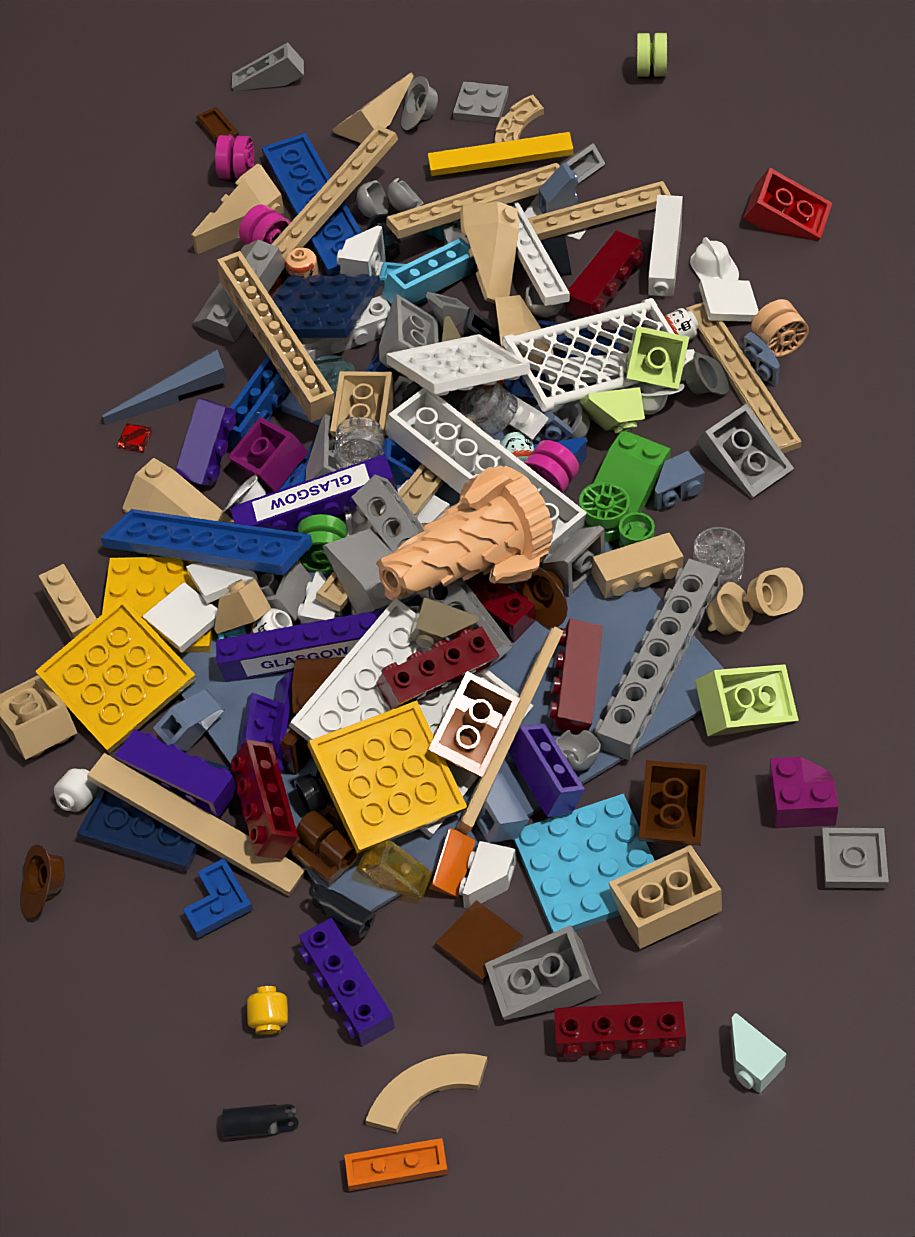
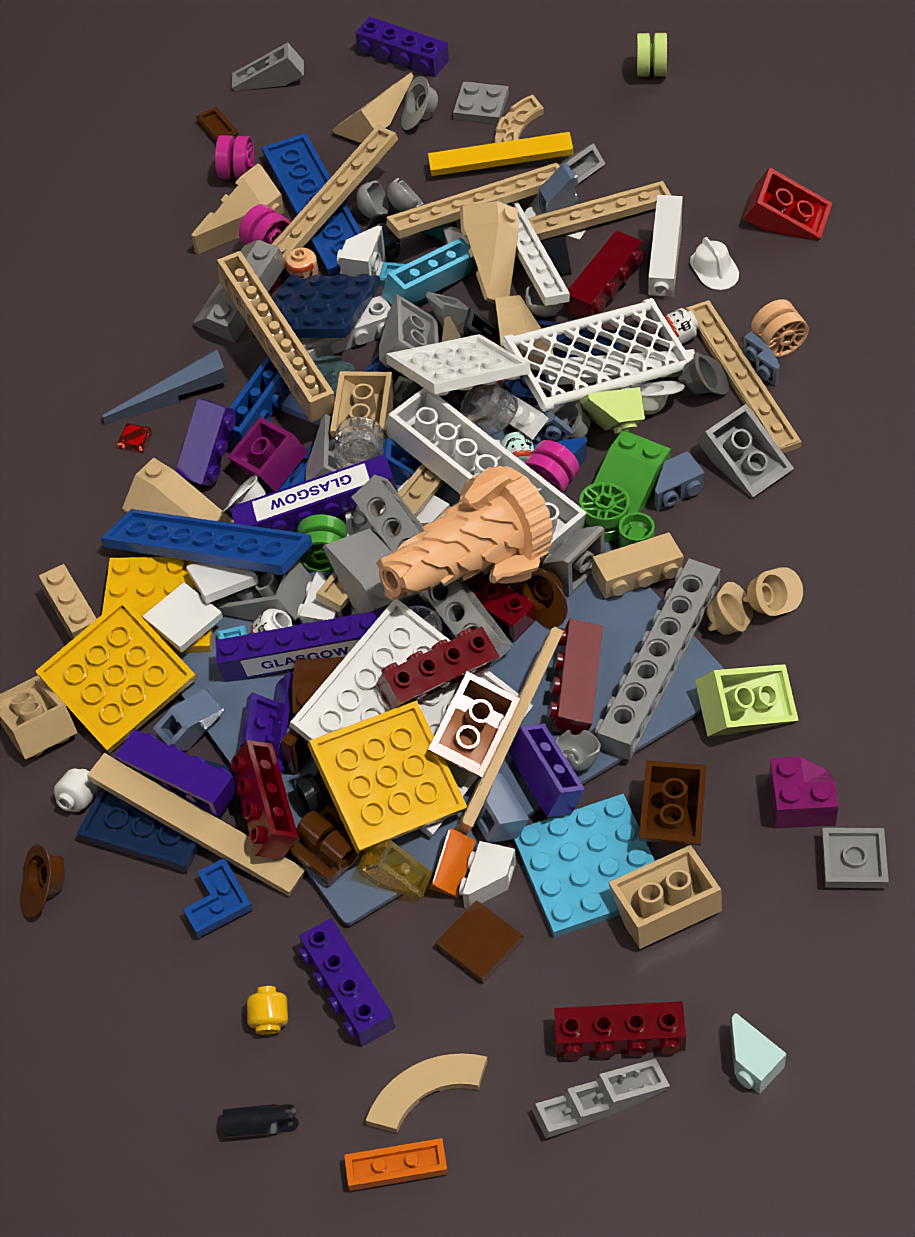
(240, 605): tan slope -> none
(342, 910): black piece -> none
(402, 46): none -> dark purple brick
(439, 622): dark tan slope -> none
(543, 975): light grey slope -> none
(601, 1098): none -> light grey slope
(656, 357): yellowish green slope -> none
(723, 550): clear wheel -> none
(728, 300): white tile -> none

